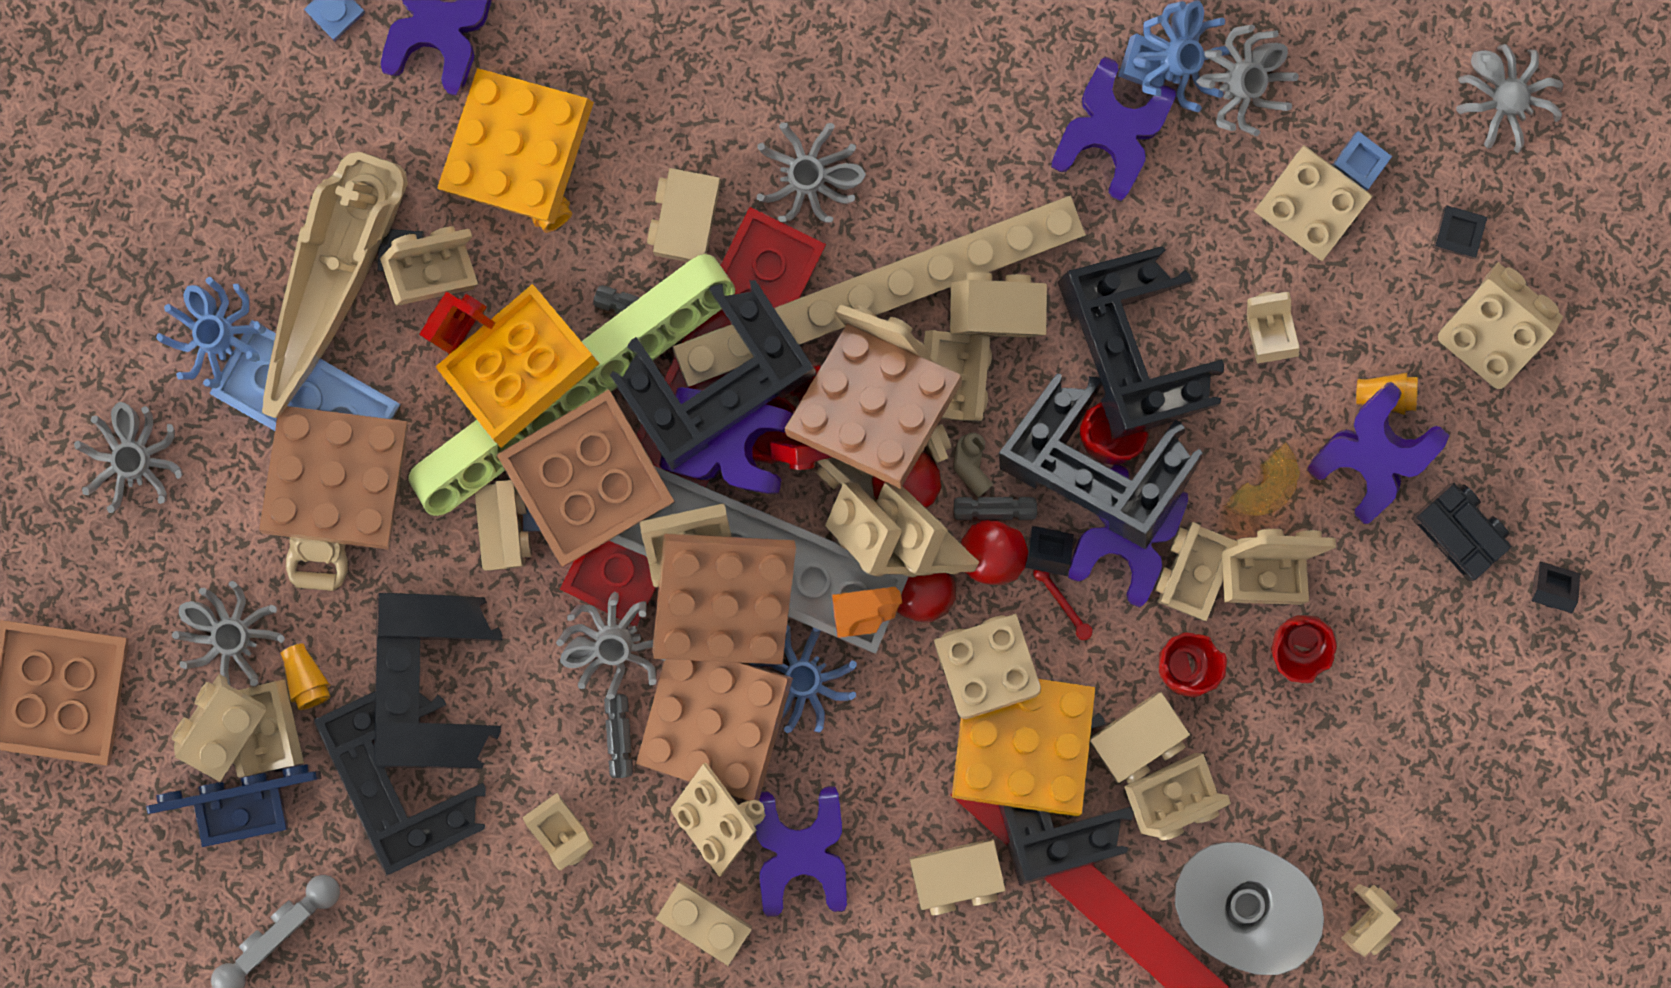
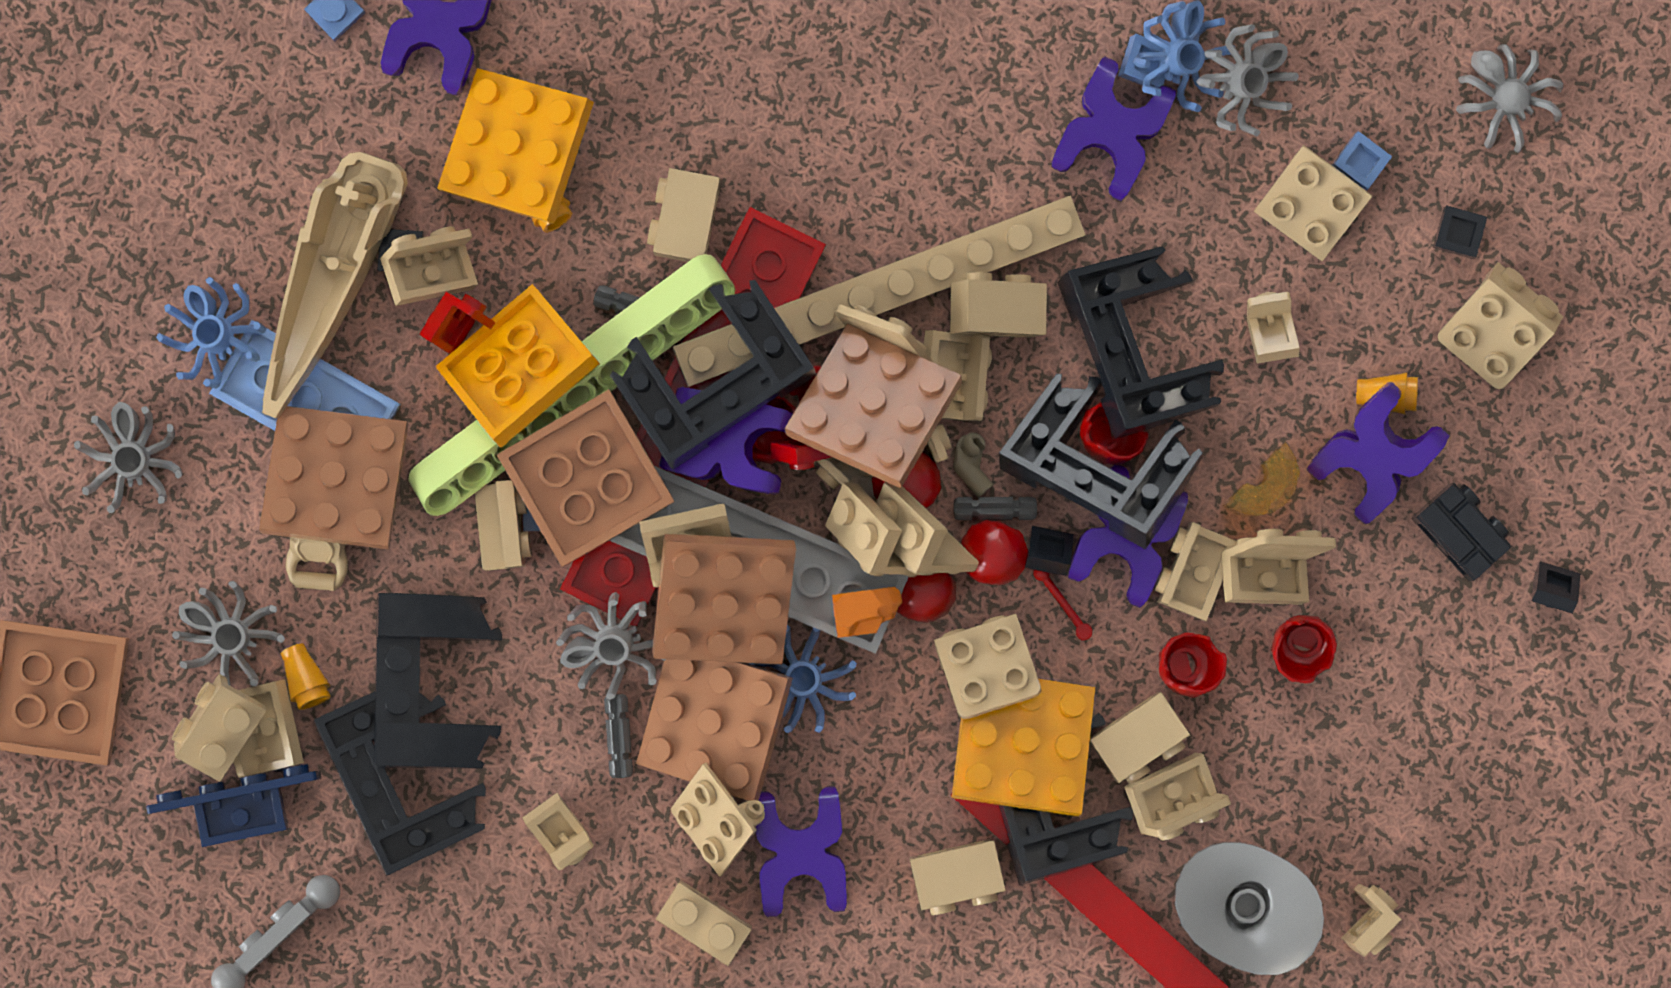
(808, 174): light grey animal -> none

